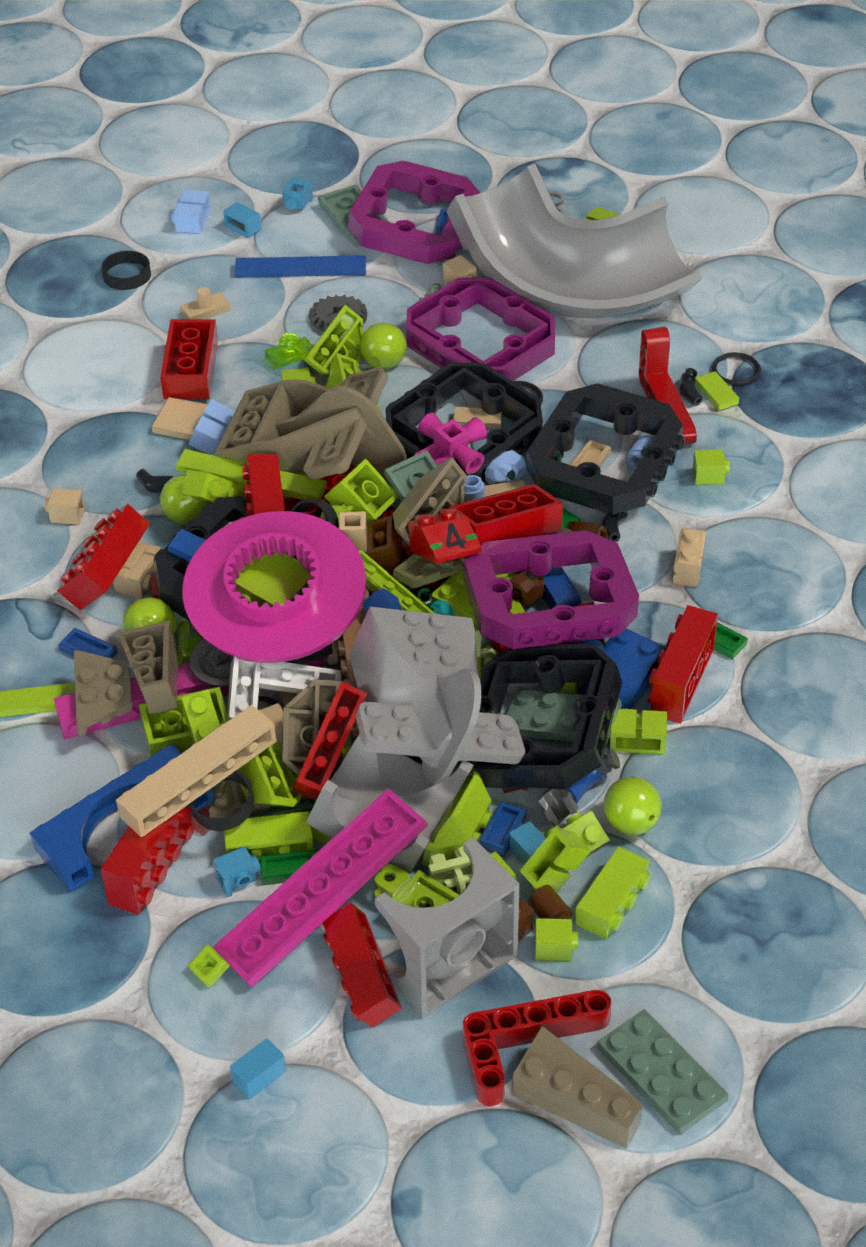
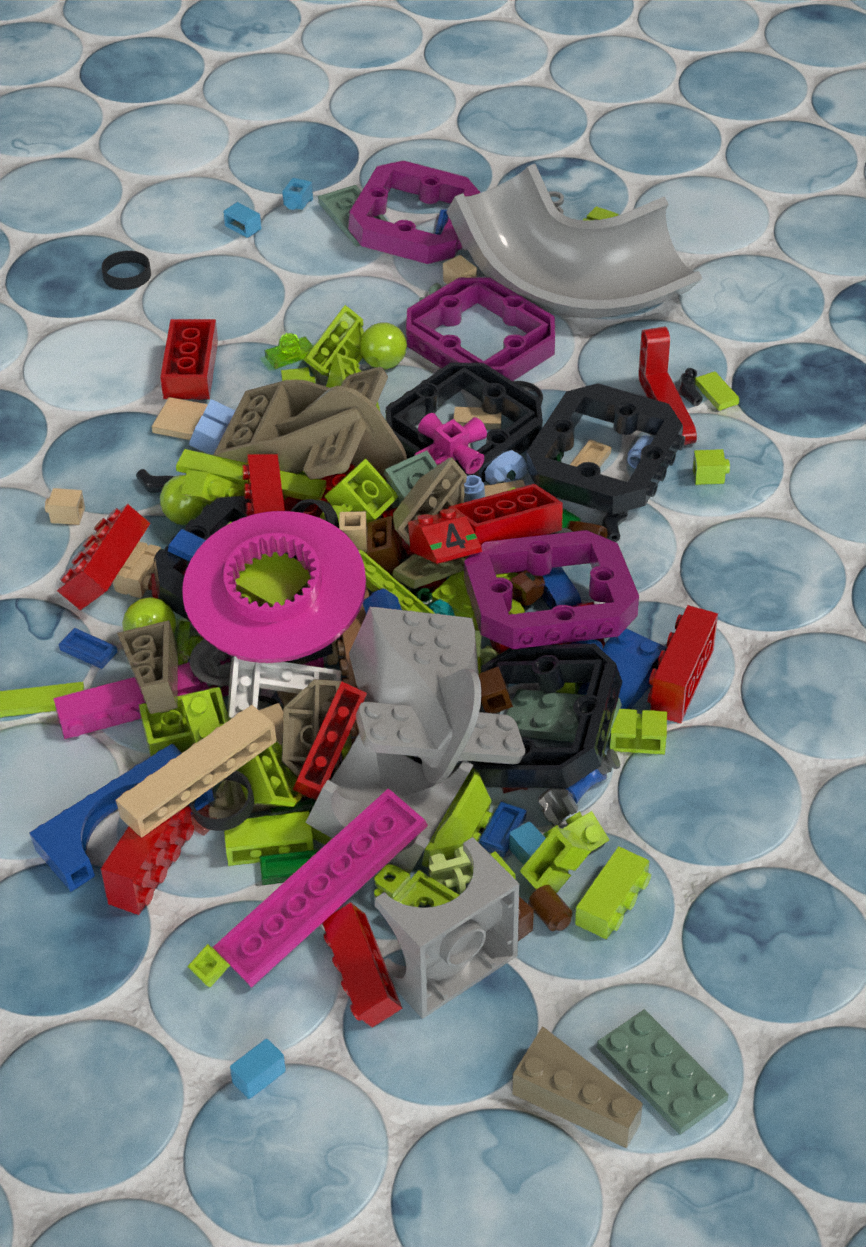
(100, 689): dark tan wing -> none
(191, 211): light blue piece -> none
(206, 305): tan tile -> none
(235, 870): dark azure brick -> none
(300, 266): blue tile -> none
(326, 309): dark grey gear -> none
(494, 691): none -> reddish brown brick
(523, 1031): red beam -> none
(555, 940): lime brick -> none
(632, 805): lime piece -> none
(689, 557): tan brick -> none
(728, 641): green tile -> none
(741, 355): black tyre -> none

